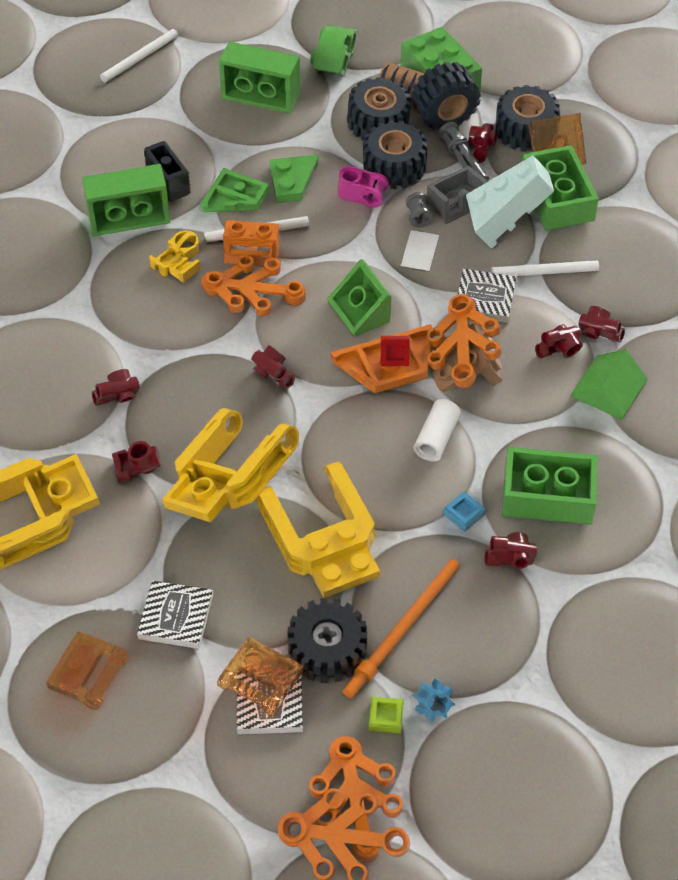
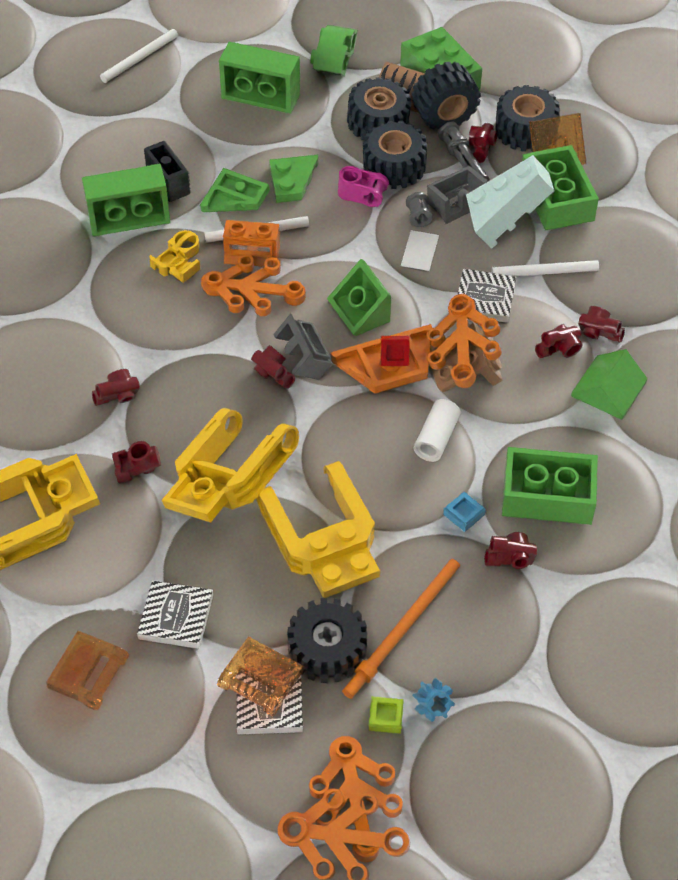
(304, 337): none -> dark grey window

